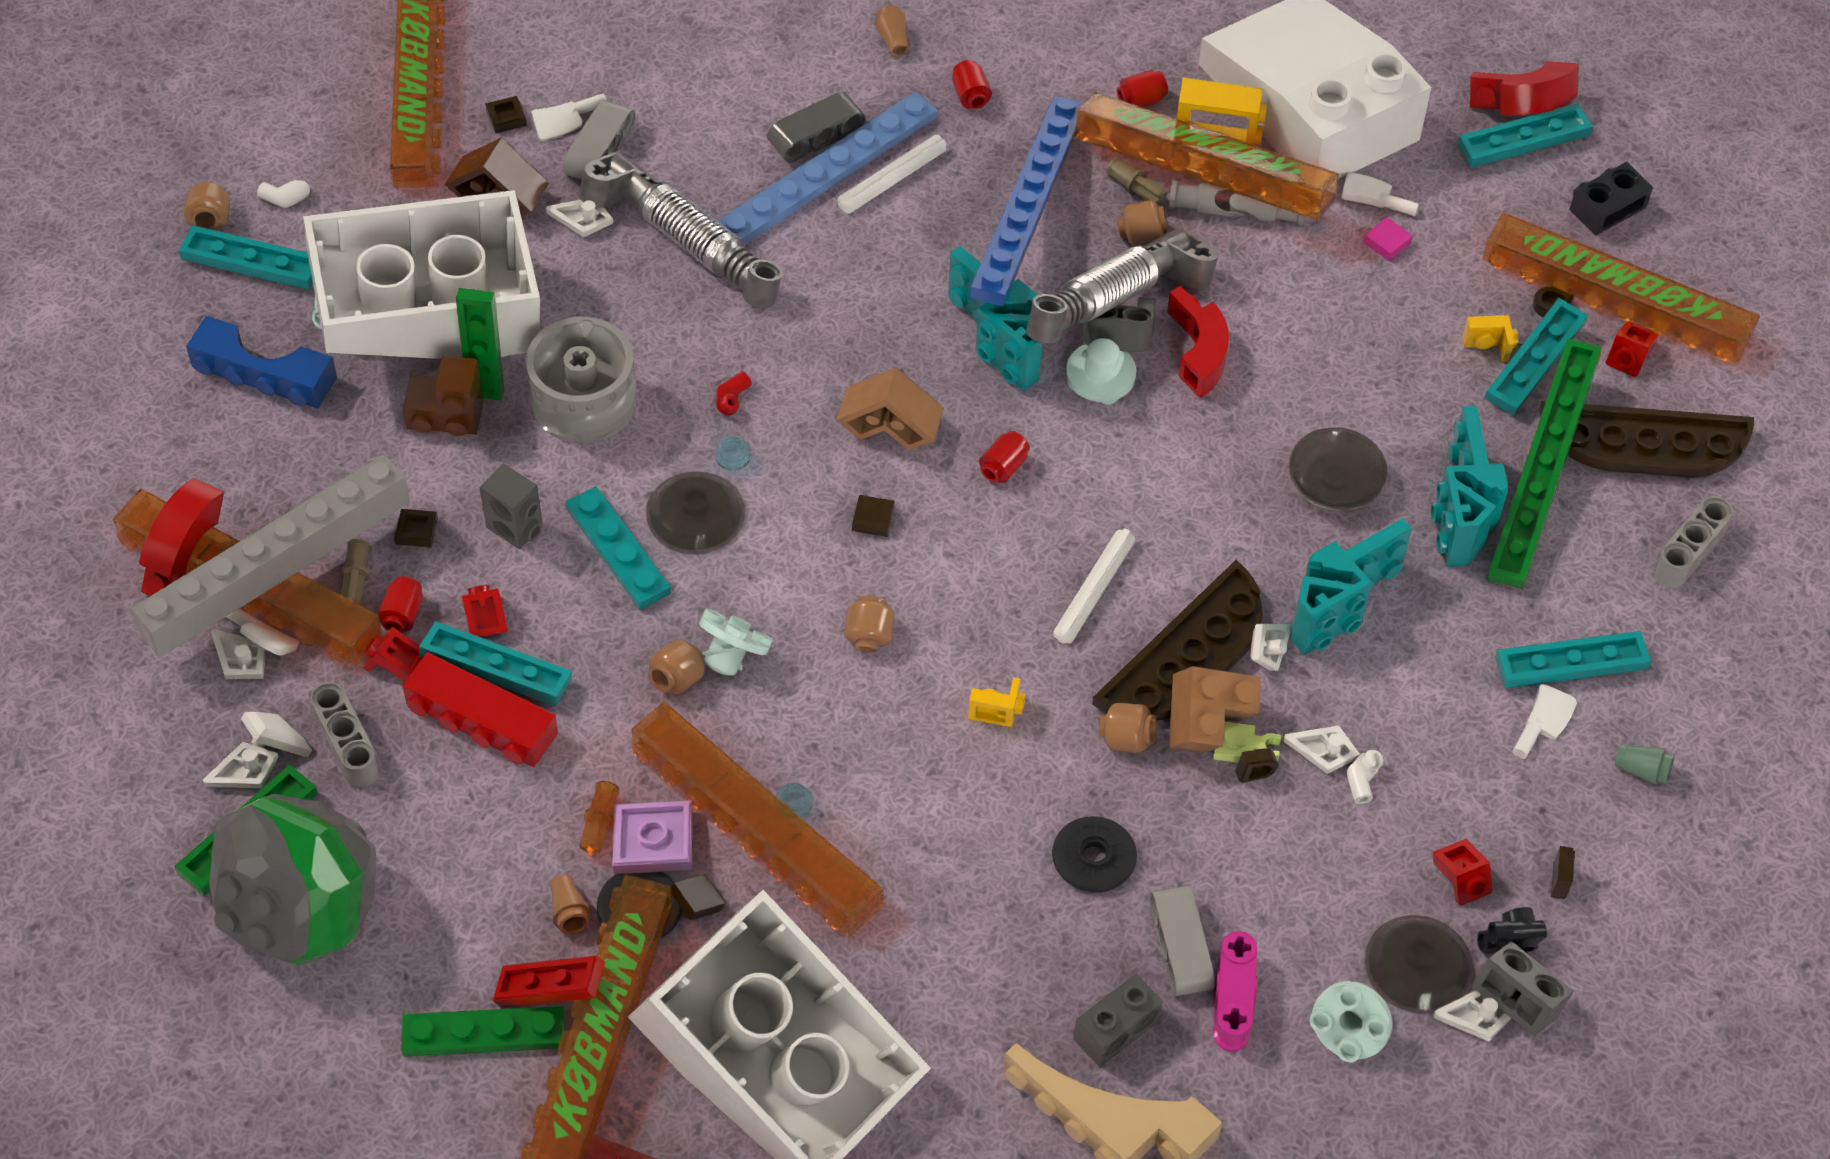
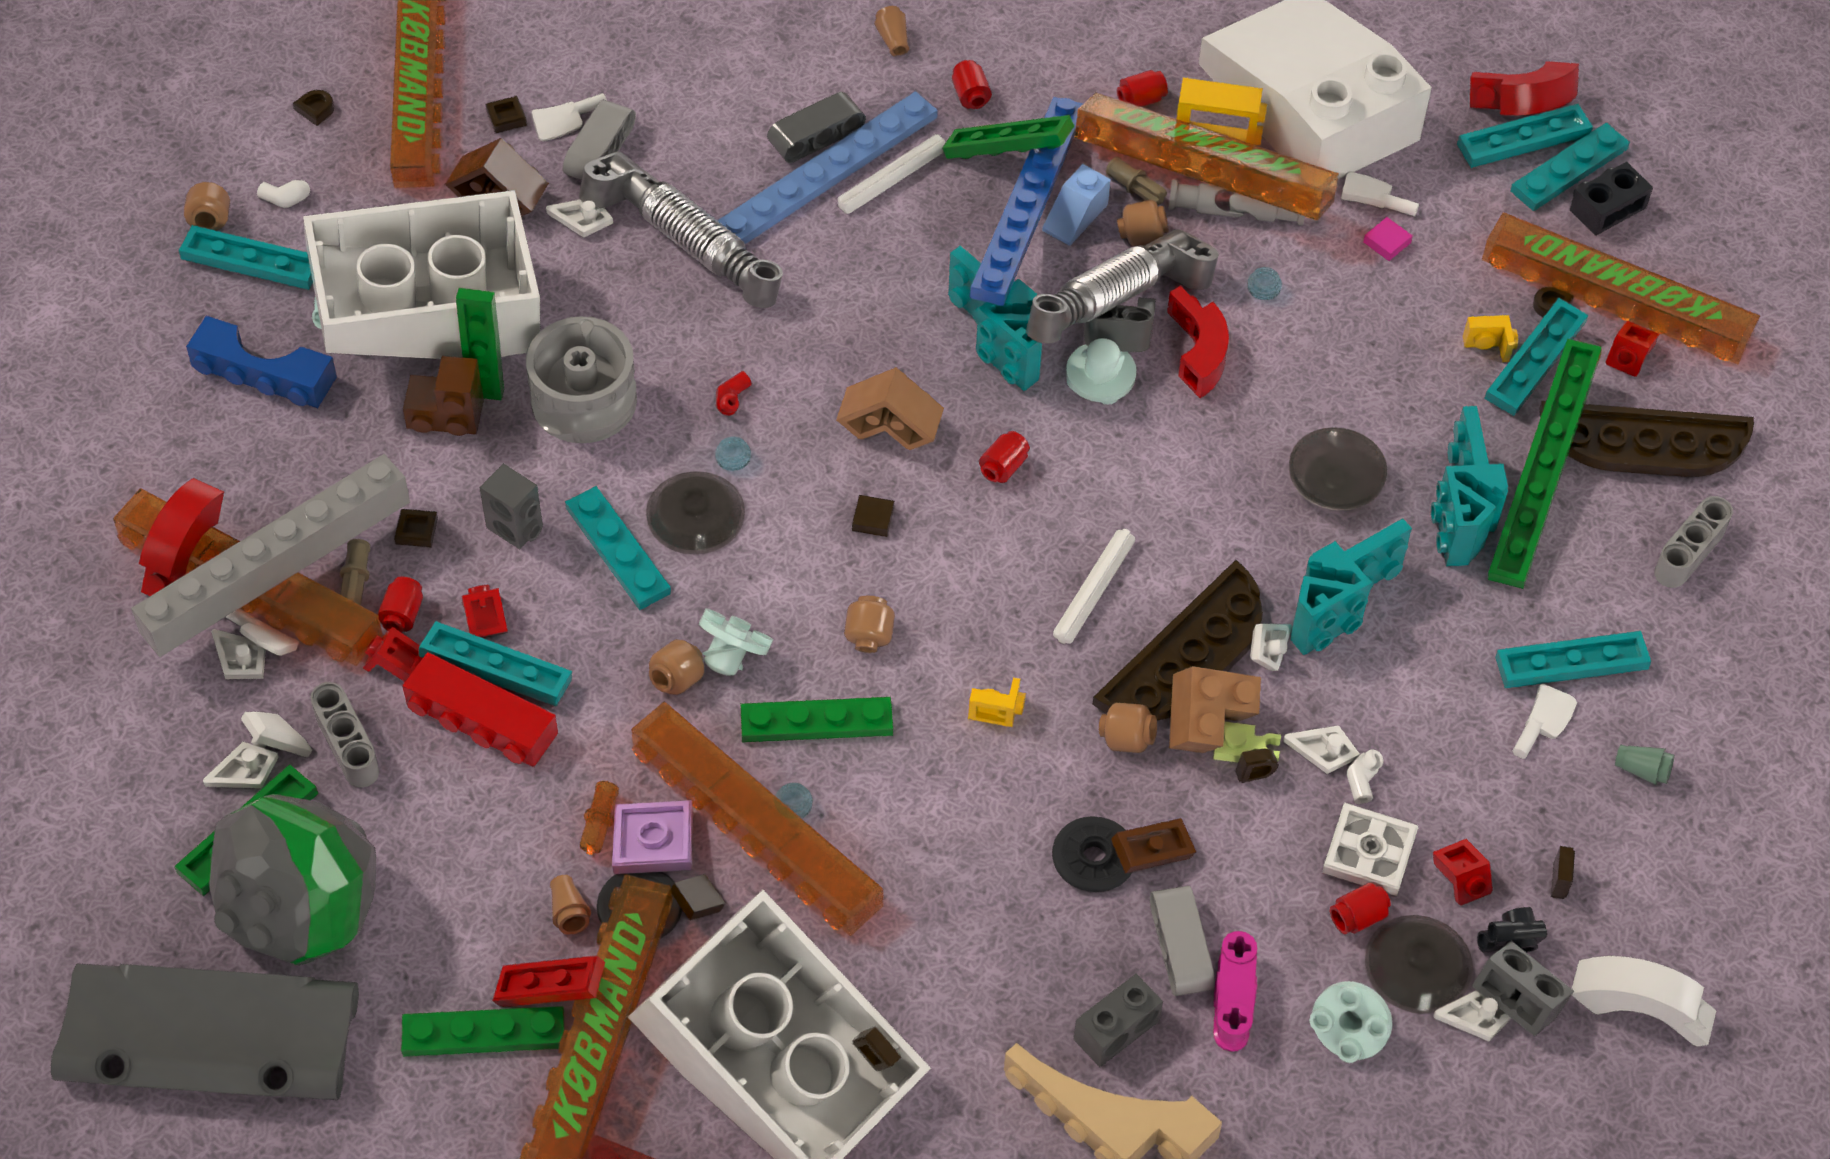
(205, 1030): none -> dark grey panel
(315, 106): none -> dark brown tile
(816, 719): none -> green plate
(876, 1049): none -> dark brown tile
(1008, 137): none -> green plate
(1077, 204): none -> light blue slope
(1153, 845): none -> reddish brown plate
(1264, 283): none -> clear light blue plate
(1360, 908): none -> red brick
(1370, 848): none -> white piece
(1569, 166): none -> teal plate
(1648, 988): none -> white arch

